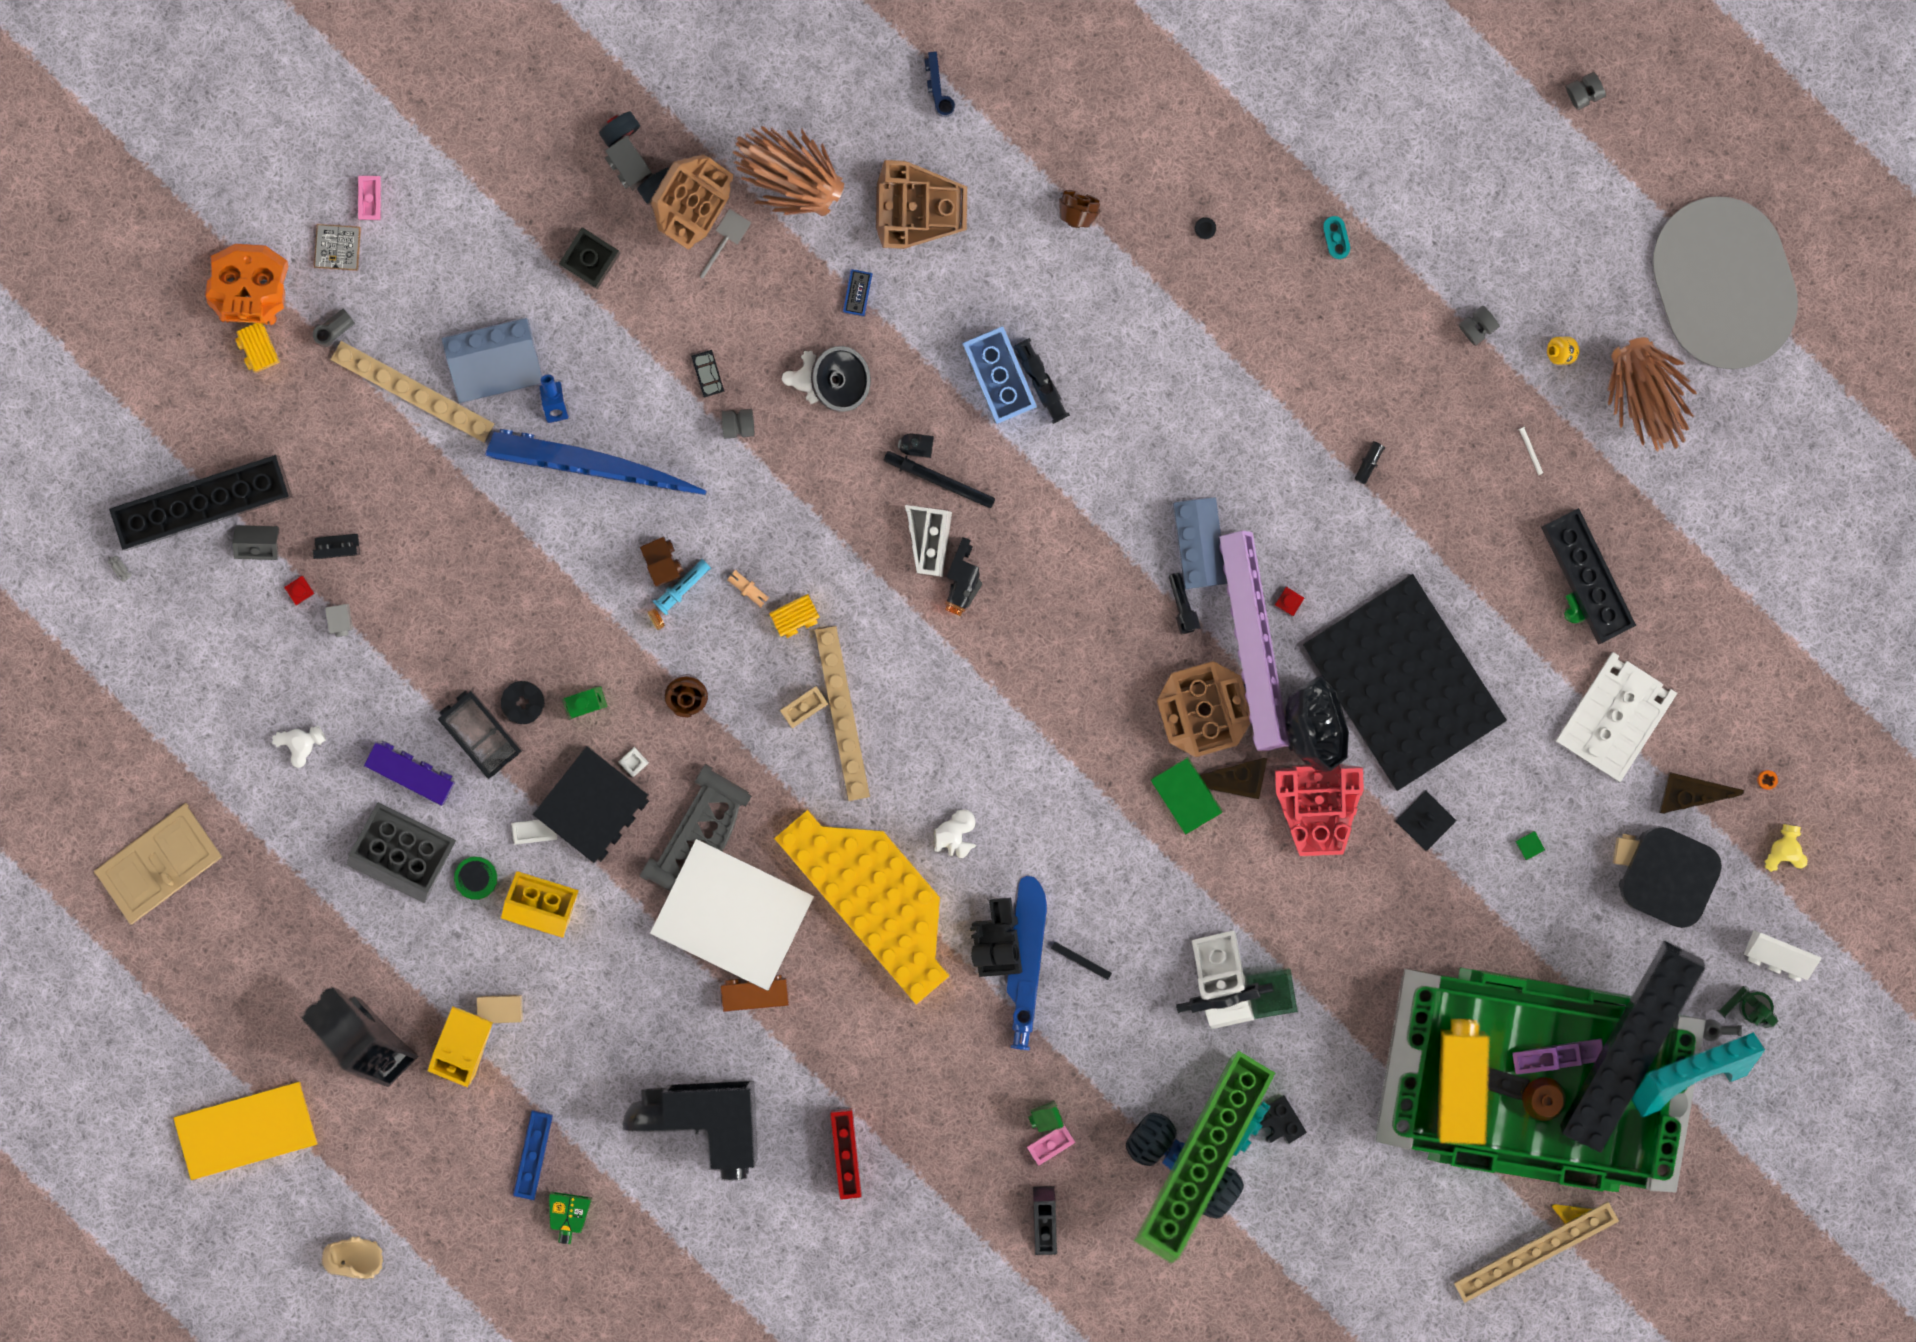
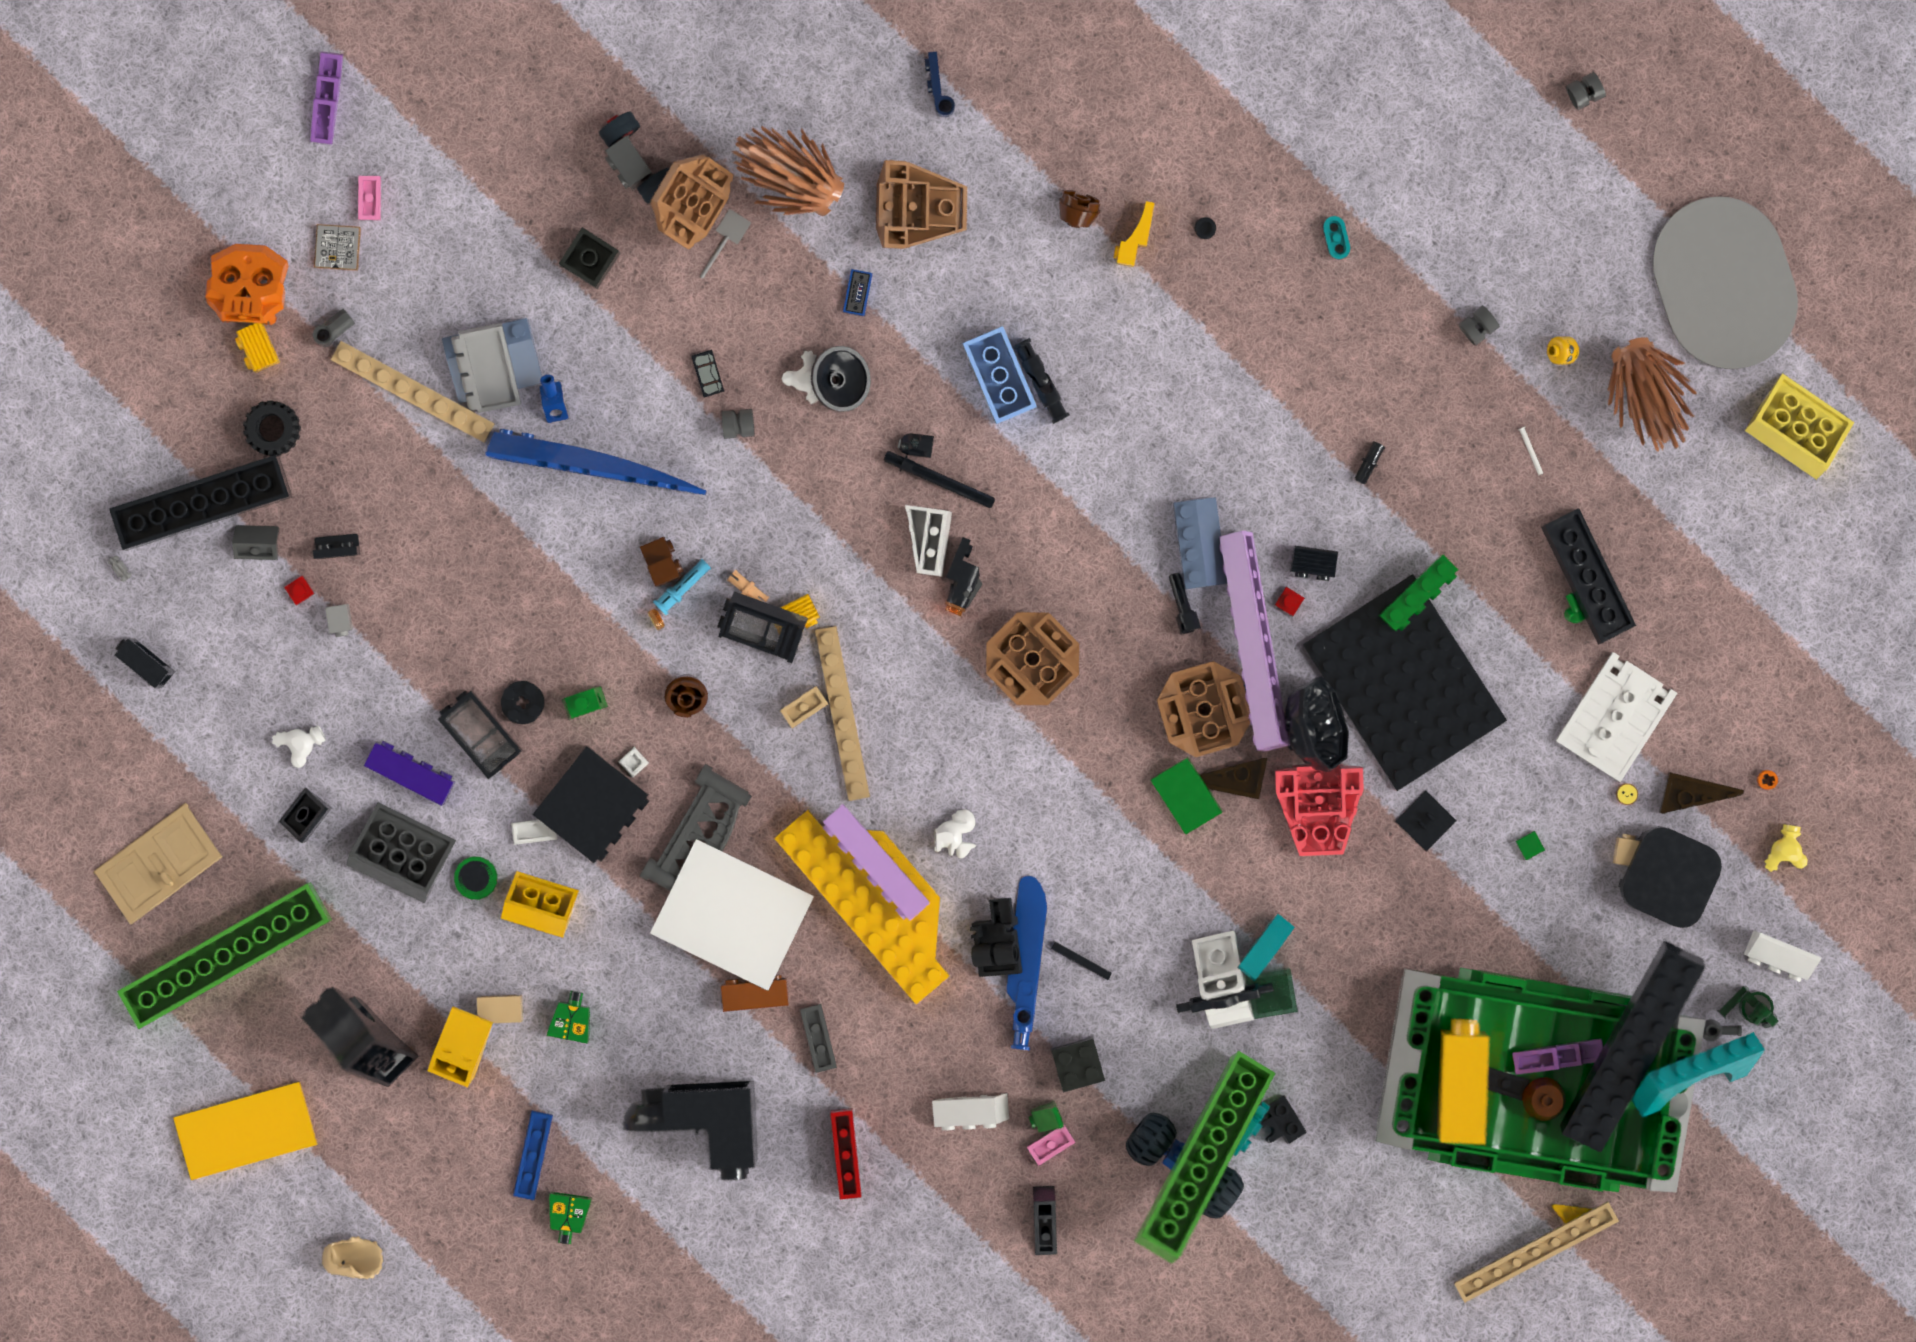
(144, 662): none -> black window
(224, 955): none -> bright green brick
(289, 436): none -> black tyre
(305, 815): none -> black slope
(326, 97): none -> medium lavender slope
(488, 368): none -> light grey hinge
(571, 1020): none -> green torso
(762, 626): none -> black door
(818, 1038): none -> dark grey plate
(876, 862): none -> lavender brick
(970, 1111): none -> white wedge
(1050, 641): none -> medium nougat piece
(1078, 1064): none -> pearl dark grey brick
(1127, 250): none -> yellow slope
(1266, 947): none -> teal slope
(1314, 562): none -> black brick
(1412, 599): none -> green brick
(1626, 794): none -> light yellow tile
(1799, 426): none -> light yellow slope

